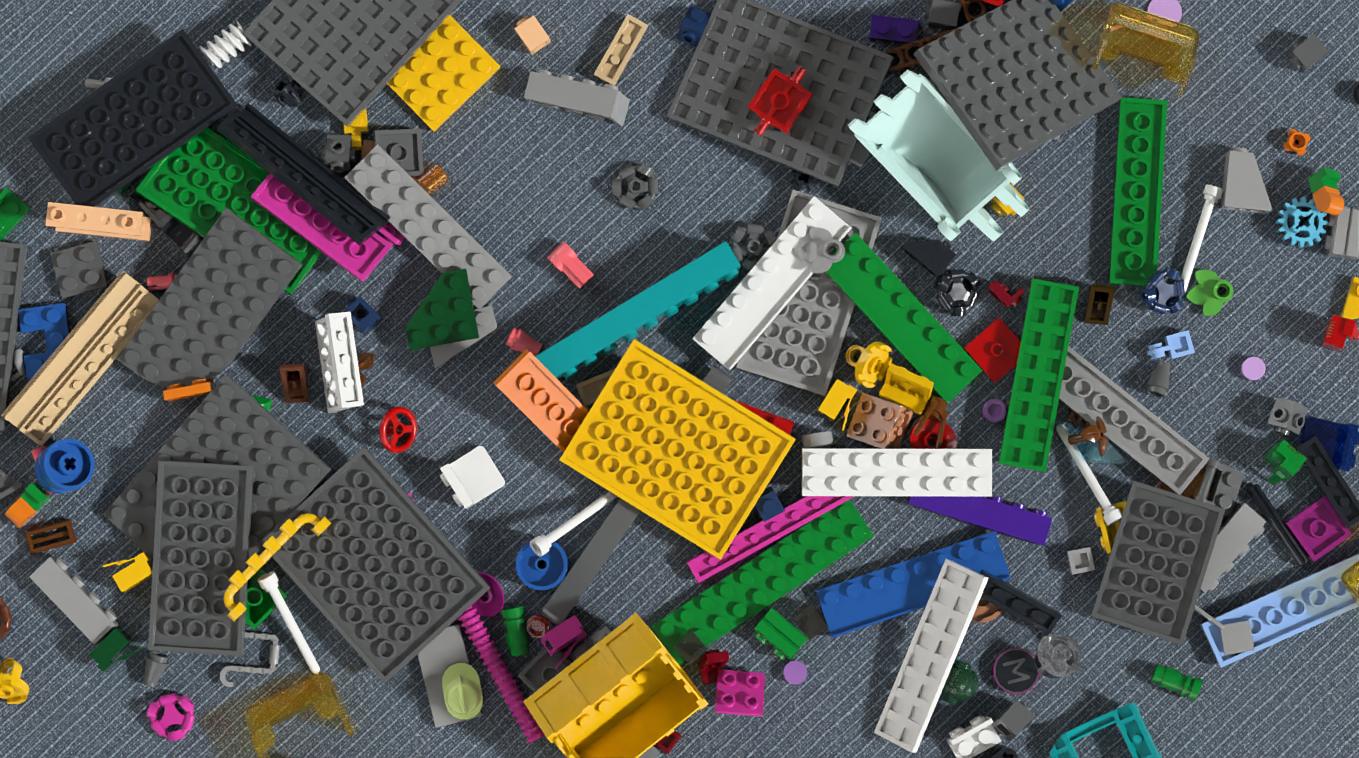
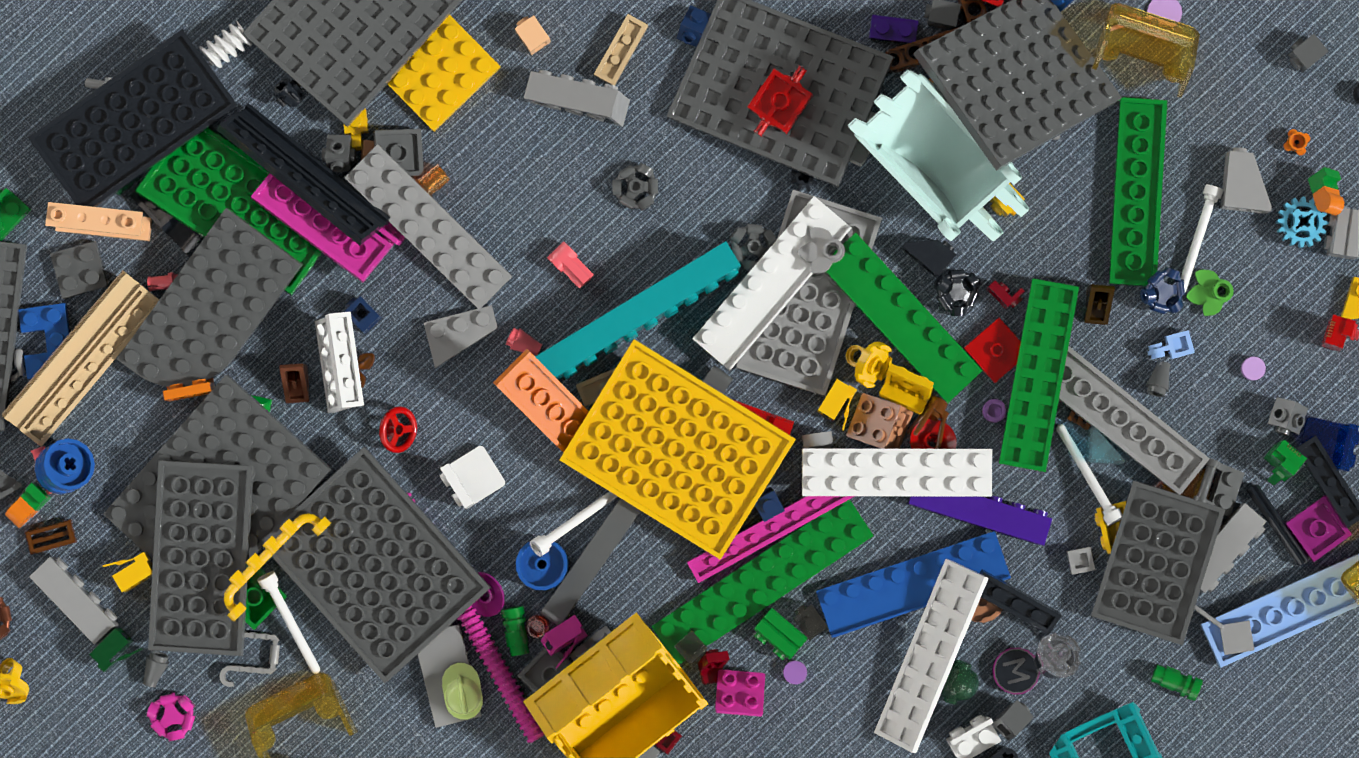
(445, 314): dark green plate -> none
(1093, 434): reddish brown plant -> none

